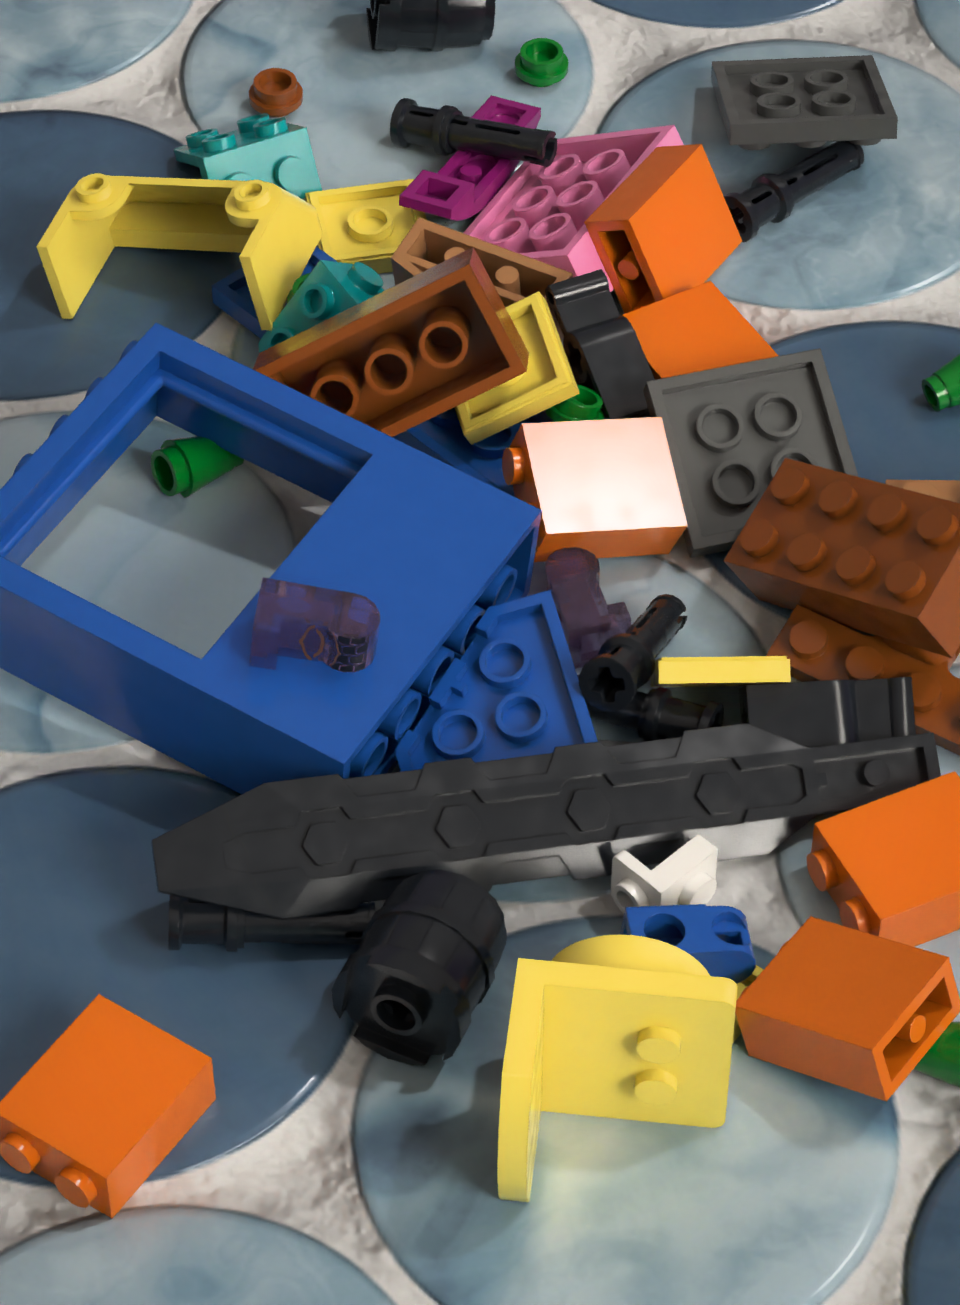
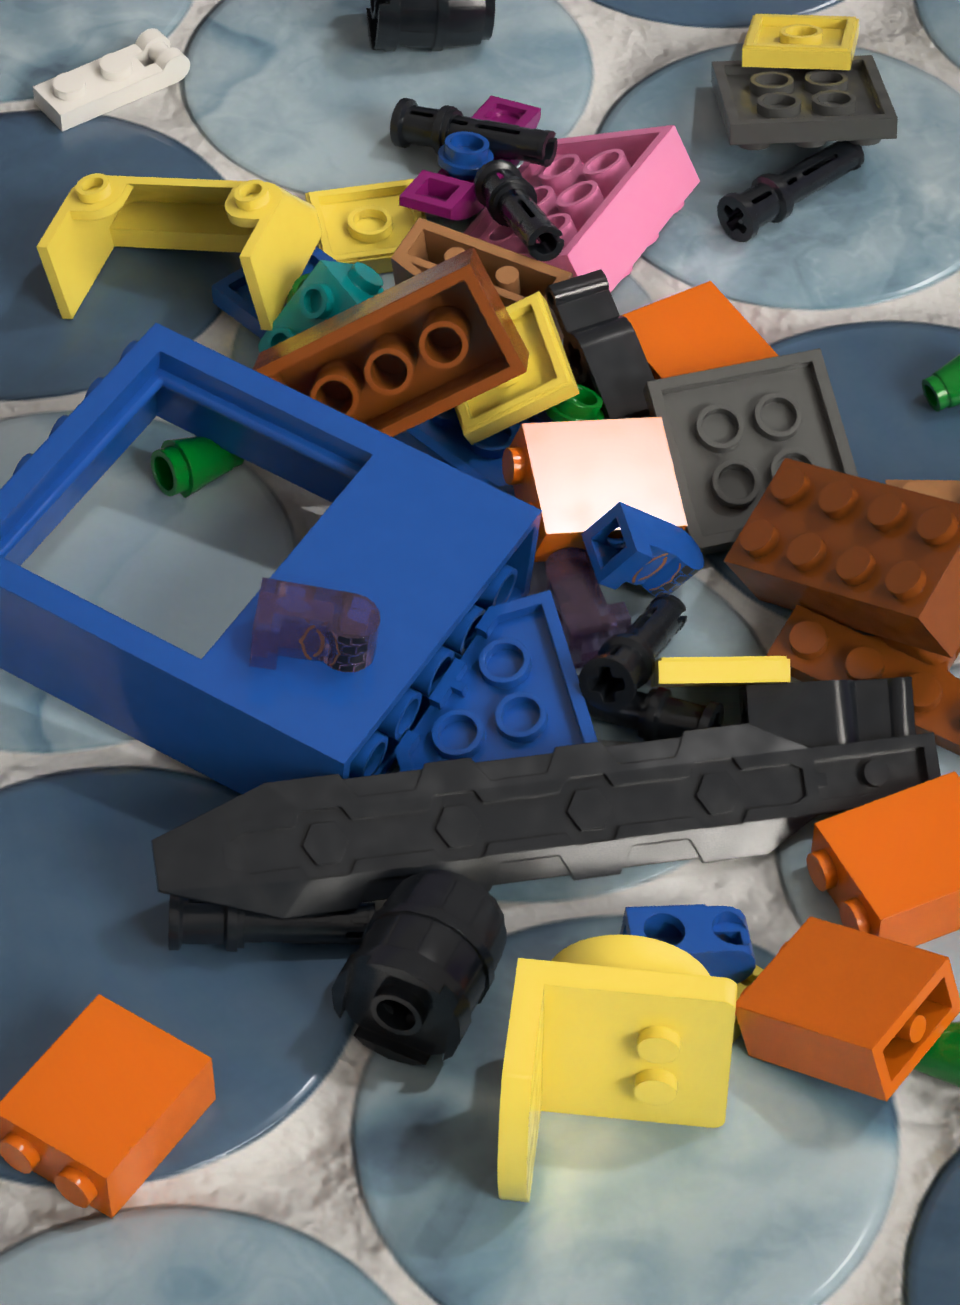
(111, 81): none -> white plate
(255, 151): bracket -> none
(275, 92): dark orange plate -> none
(464, 154): none -> blue plate
(514, 205): none -> black pin
(541, 62): green plate -> none
(648, 553): none -> blue leg
(663, 227): orange brick -> none
(681, 879): white bracket -> none
(800, 42): none -> light yellow tile

